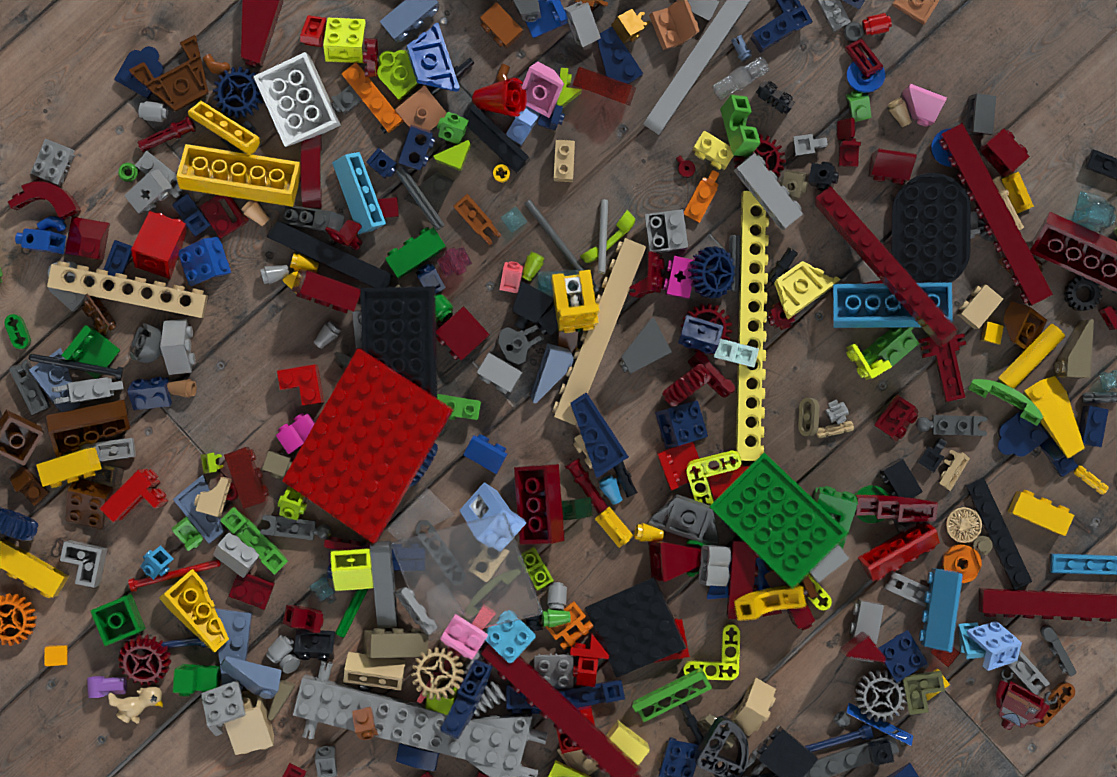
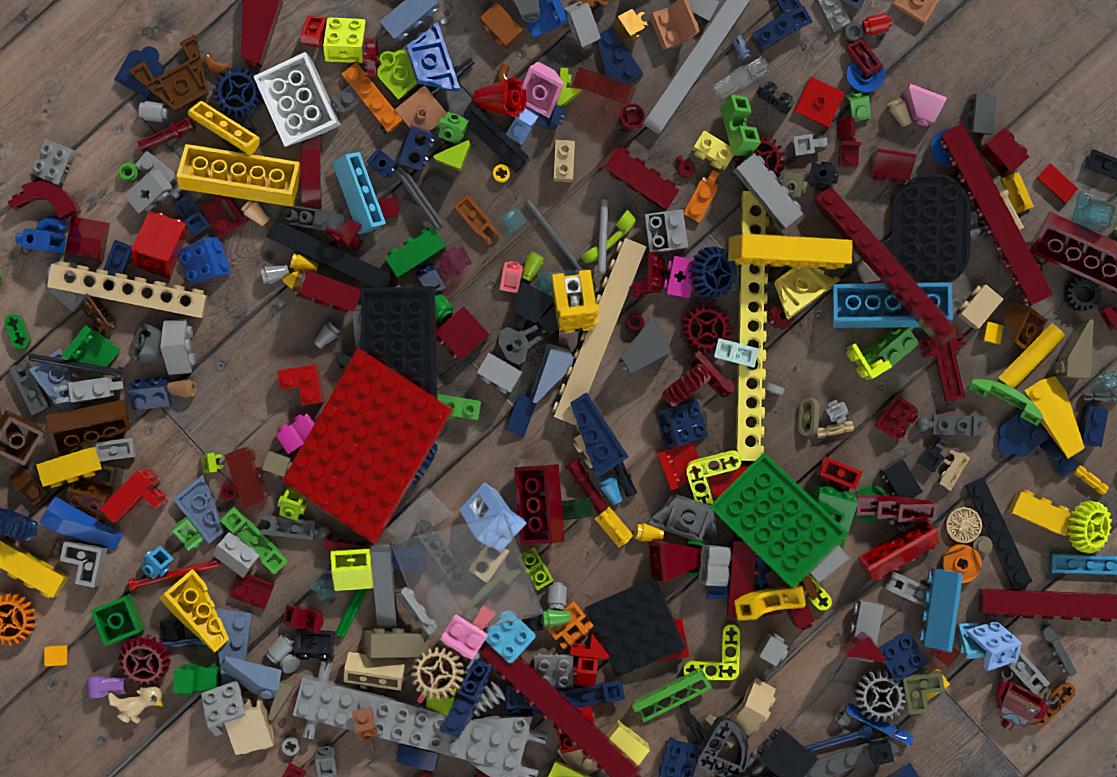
(75, 524): none -> blue wedge
(172, 630): none -> black slope
(214, 500): tan arch -> none
(294, 741): none -> light grey bush
(486, 454): blue slope -> none
(521, 415): none -> dark blue slope
(632, 117): none -> dark red wheel
(638, 177): none -> dark red wedge
(639, 318): none -> dark red plate
(700, 334): dark blue bracket -> none
(772, 648): none -> light grey brick
(774, 389): none -> light grey tile
(789, 251): none -> yellow brick
(819, 102): none -> red plate
(840, 473): none -> red brick
(1057, 183): none -> red tile
(1089, 527): none -> neon yellow gear

